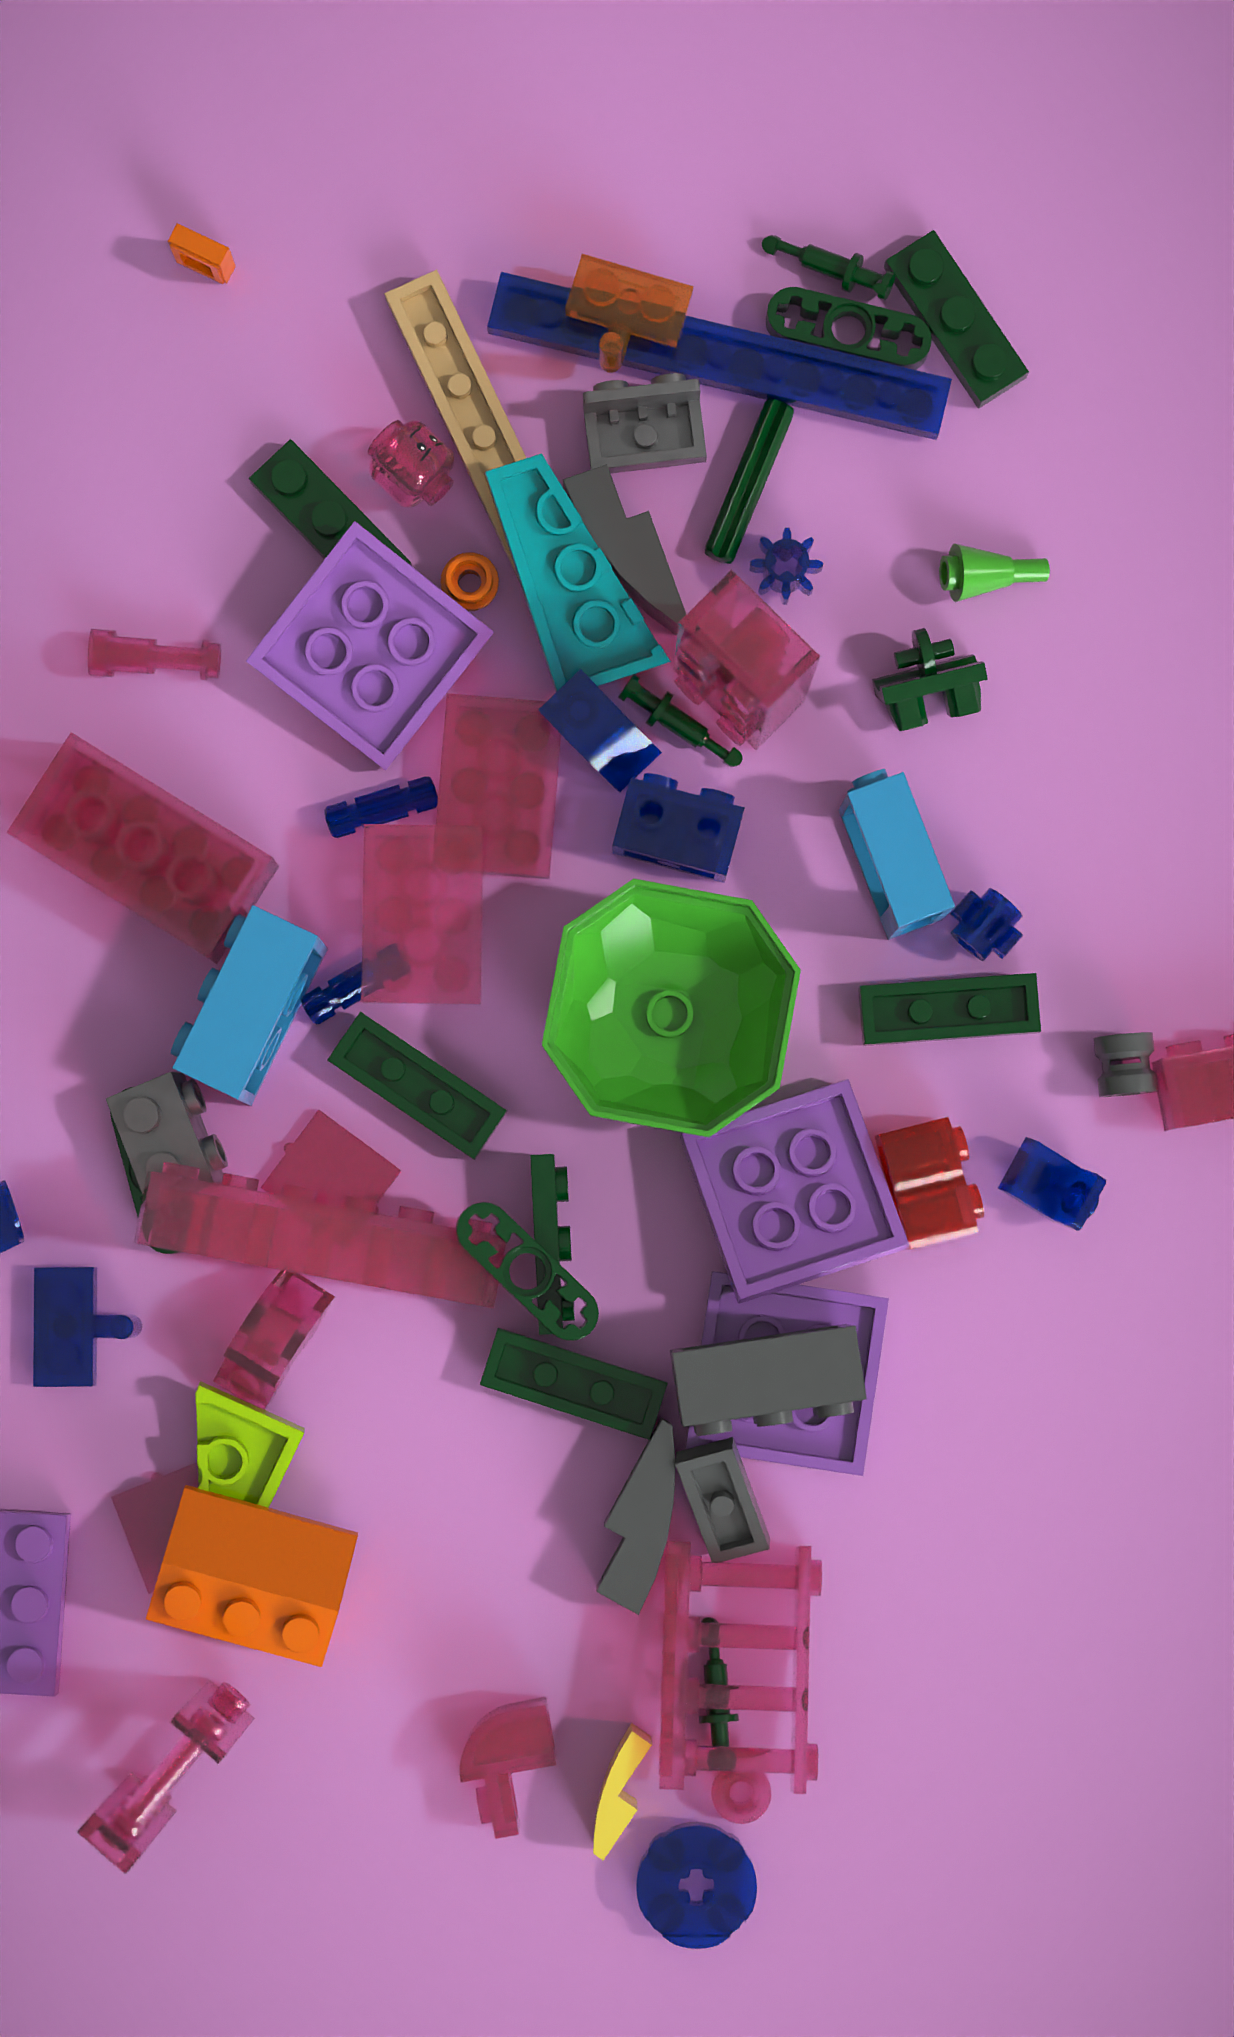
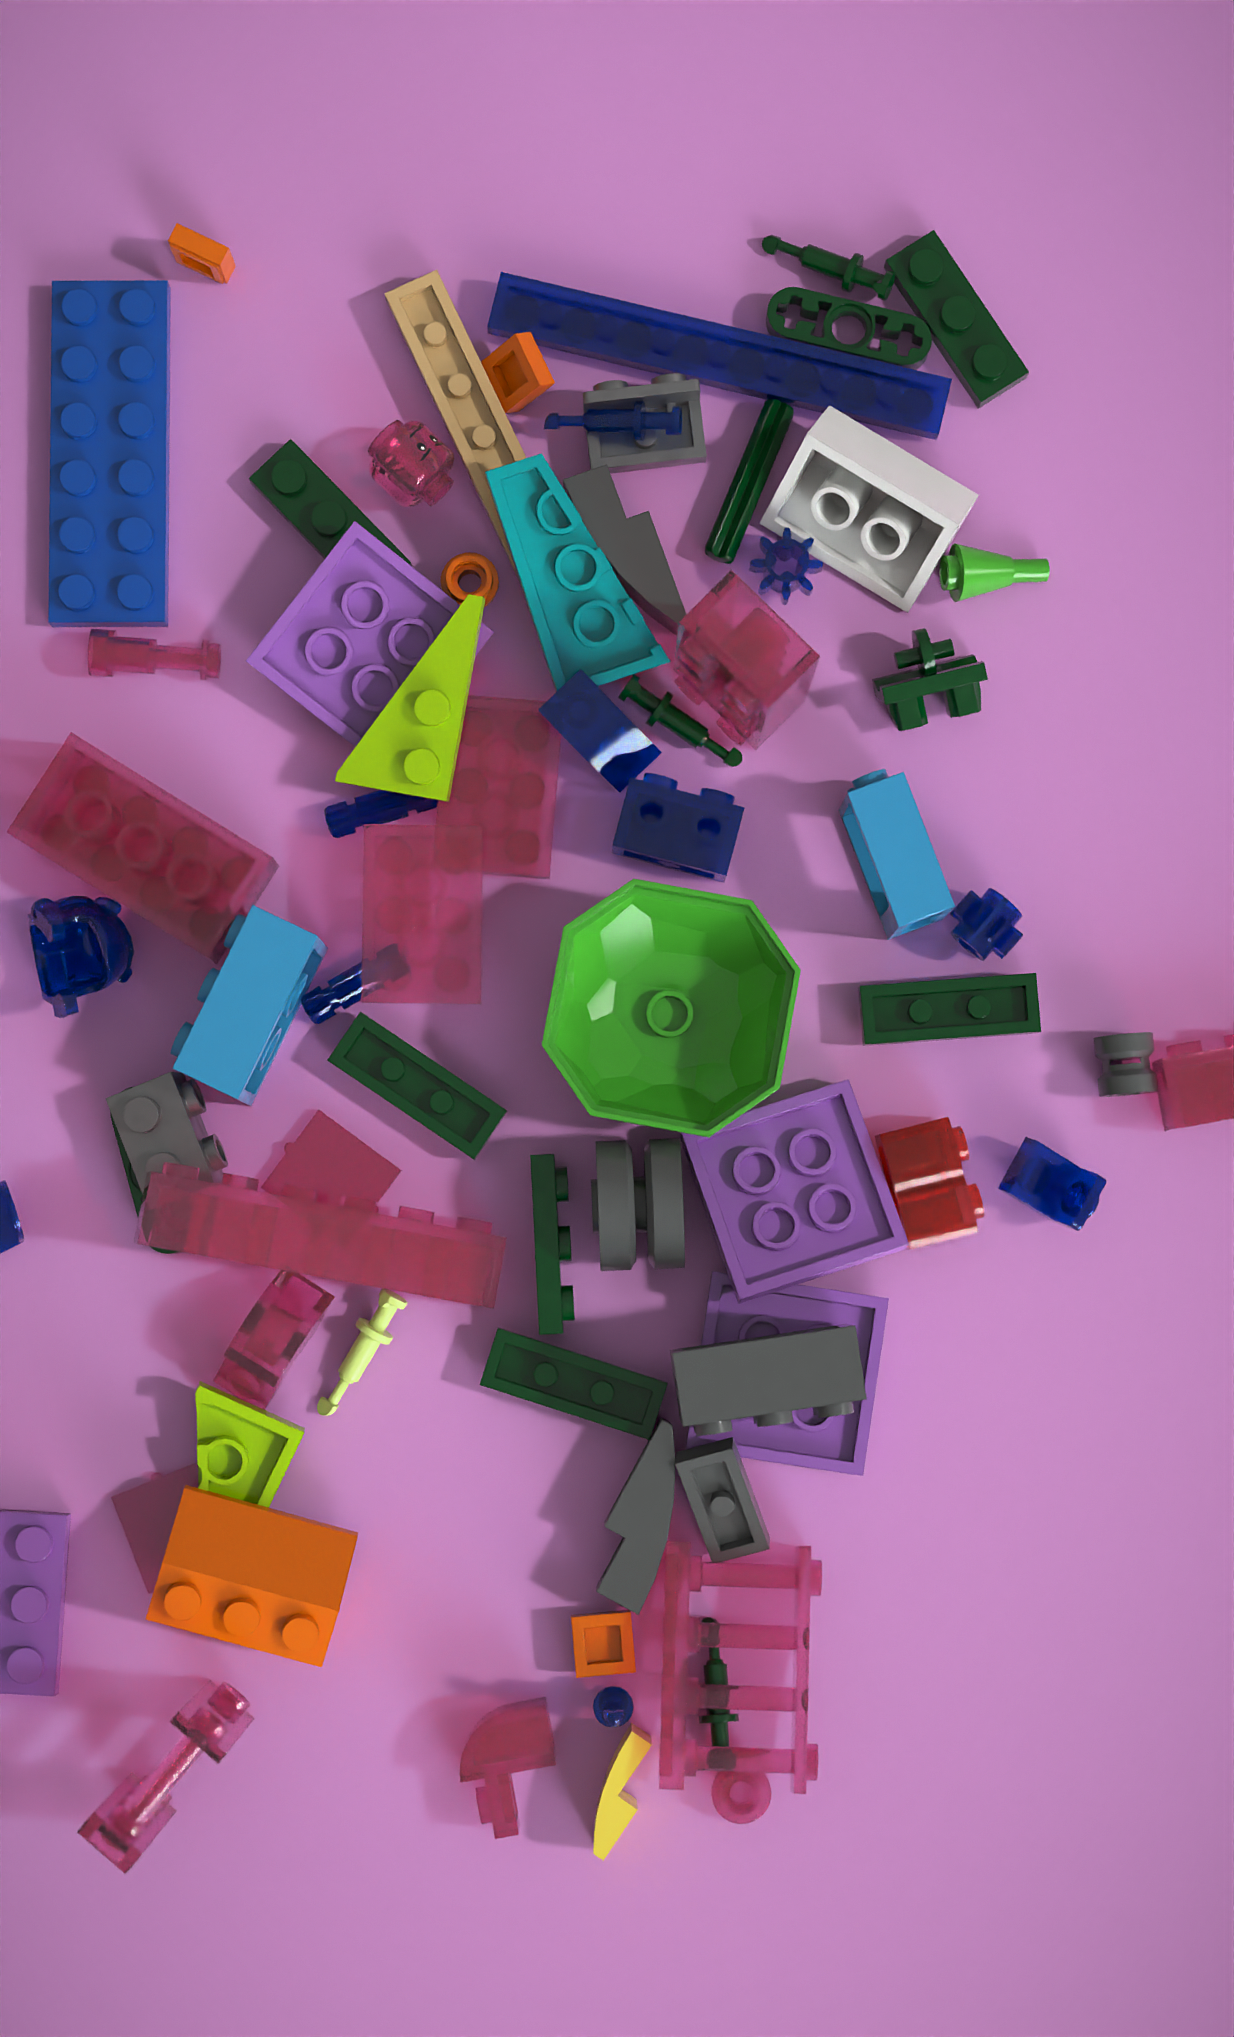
(69, 1327): clear blue plate -> none
(78, 948): none -> clear blue helmet
(109, 454): none -> blue plate
(367, 1342): none -> yellowish green piece
(420, 729): none -> lime wing
(517, 372): none -> orange plate
(569, 1292): dark green beam -> none
(603, 1643): none -> orange plate
(613, 1706): none -> clear blue piece
(622, 421): none -> clear blue piece
(628, 305): clear orange plate -> none
(639, 1204): none -> dark grey wheel
(721, 1910): clear blue plate -> none
(869, 508): none -> white slope

